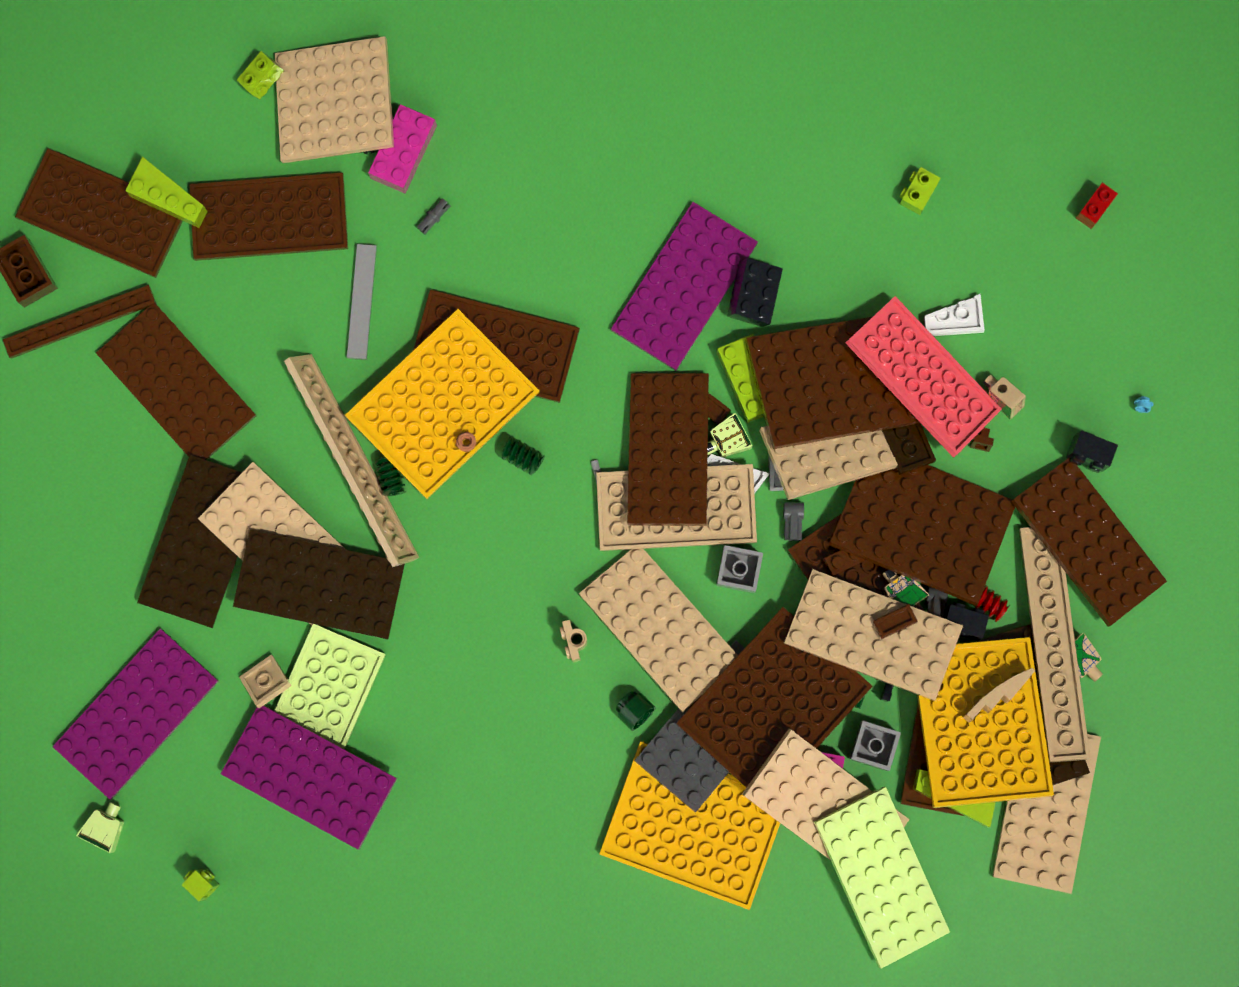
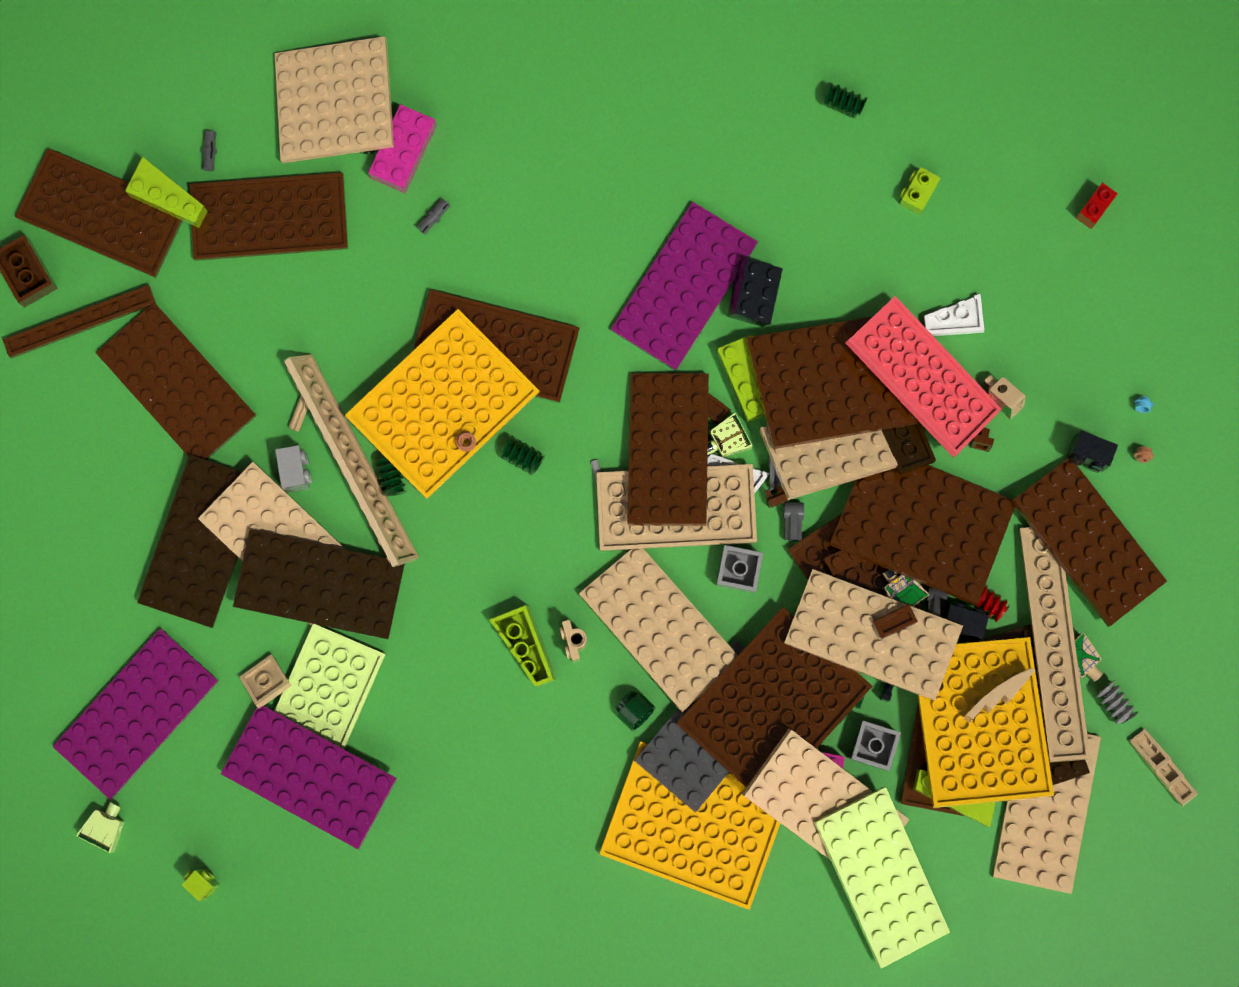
(209, 150): none -> dark grey pin
(260, 75): lime brick -> none
(293, 469): none -> light grey brick
(298, 415): none -> tan axle
(361, 302): light grey tile -> none
(525, 643): none -> lime wedge
(773, 500): none -> reddish brown tile
(845, 100): none -> dark green piece
(1116, 703): none -> light grey piece
(1143, 454): none -> nougat plate
(1163, 767): none -> tan slope

